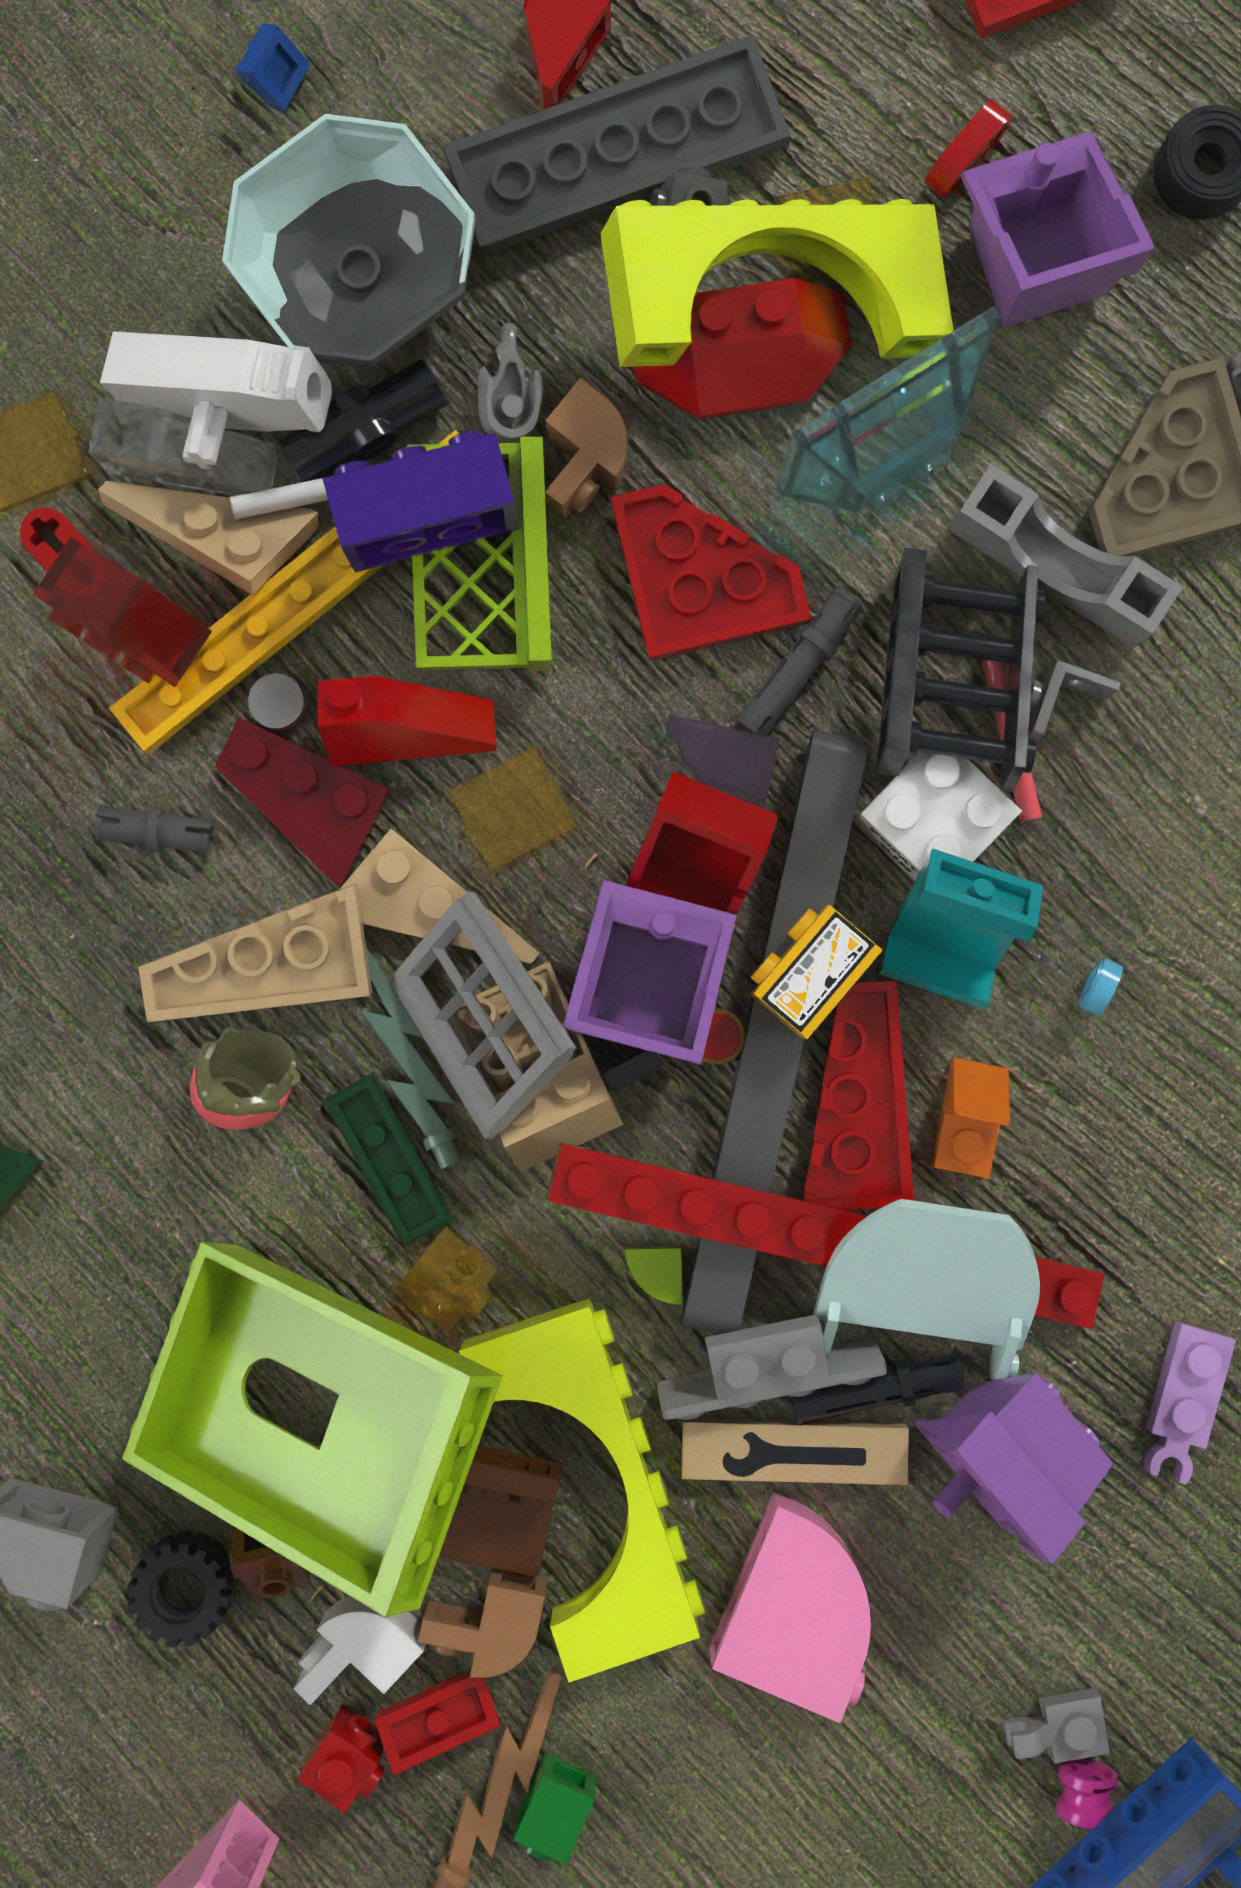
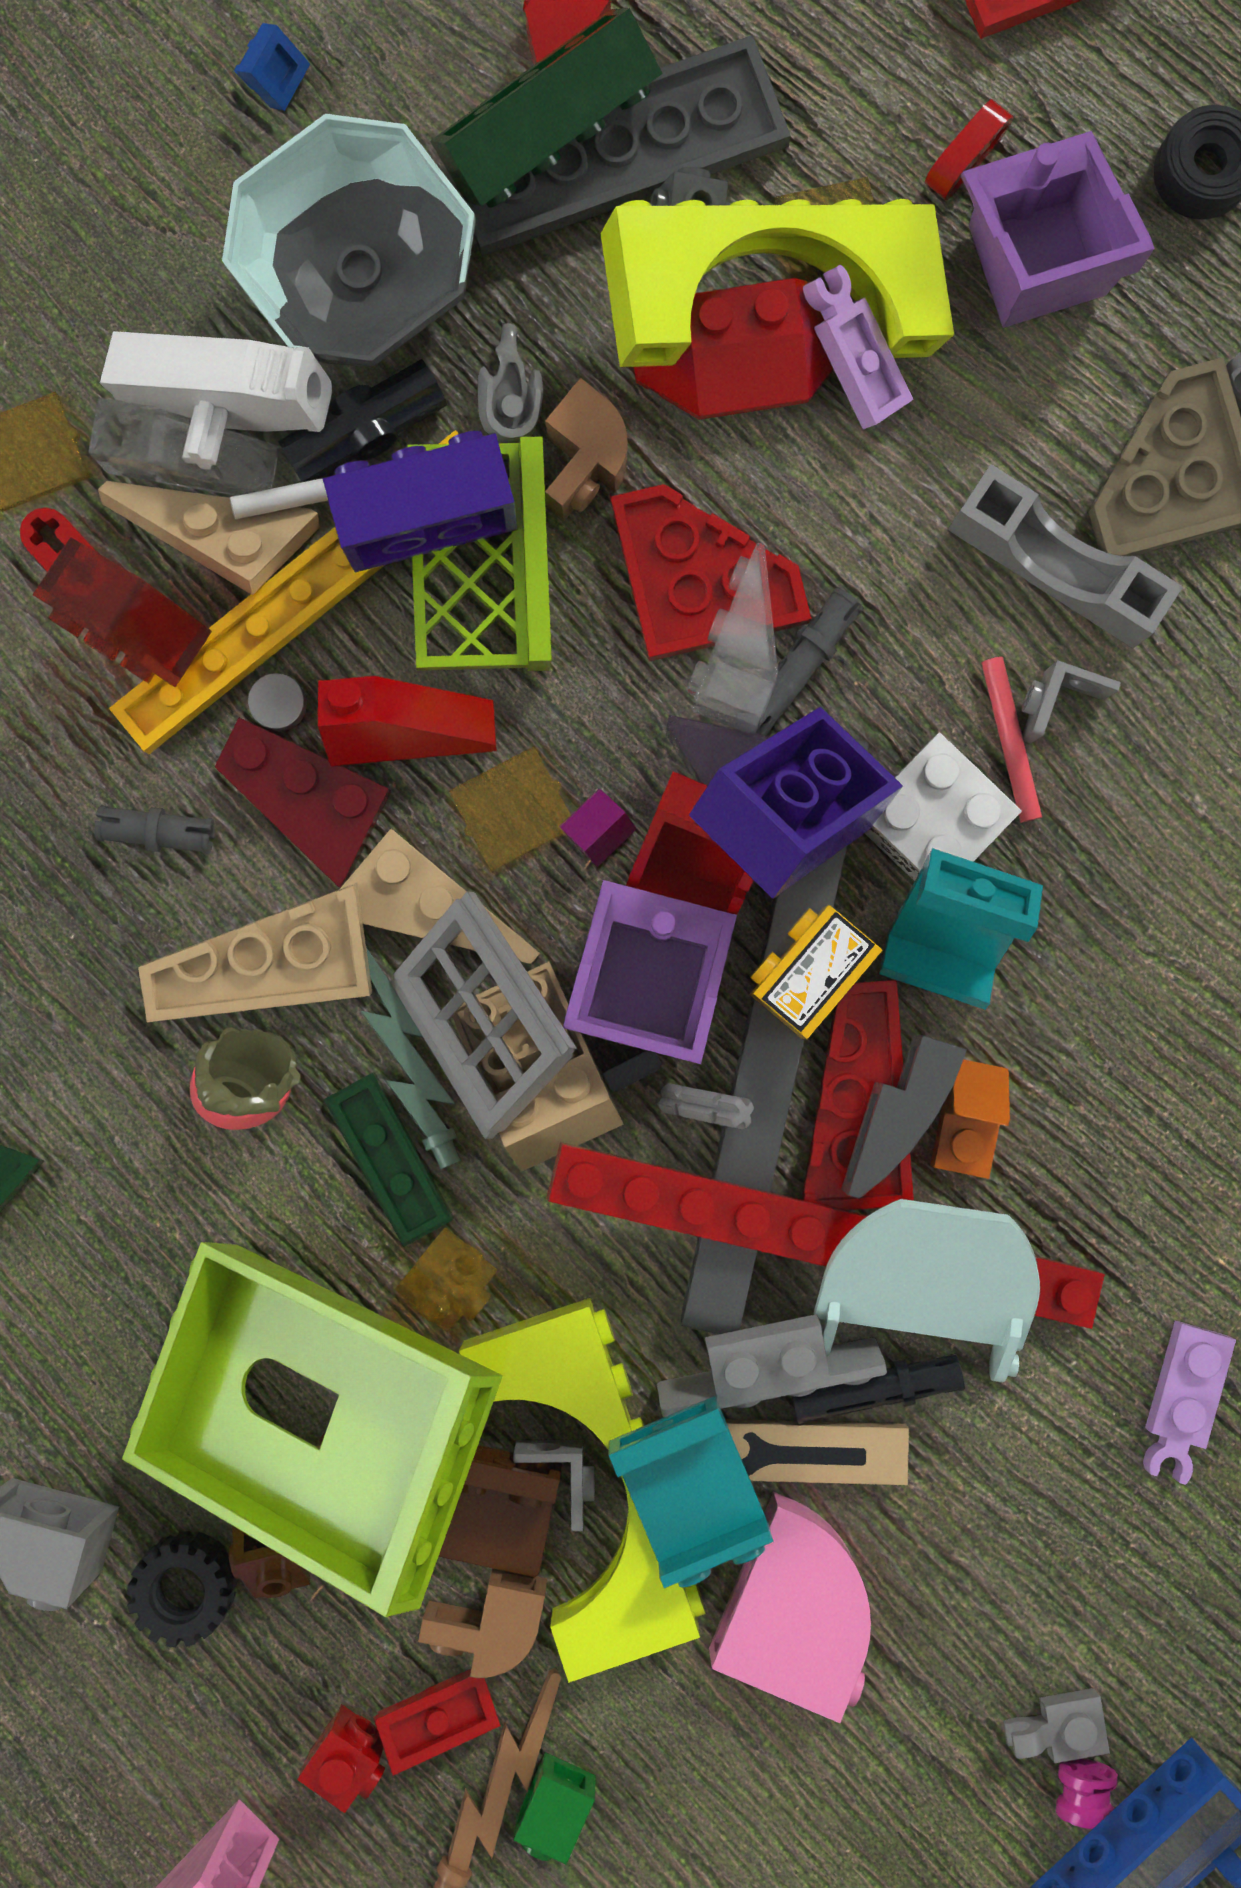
(358, 1635): white brick -> none
(548, 108): none -> dark green brick
(563, 1451): none -> light grey bracket
(598, 827): none -> magenta slope
(657, 1271): lime tile -> none
(691, 1493): none -> teal panel
(706, 1106): none -> light grey axle
(724, 1038): red tile -> none
(744, 661): none -> clear slope
(794, 801): none -> dark purple brick
(857, 349): none -> lavender plate
(890, 427): clear light blue slope -> none
(901, 1115): none -> dark grey slope
(909, 687): black fence -> none
(1020, 1460): medium lavender piece -> none
(1100, 986): medium azure tile -> none

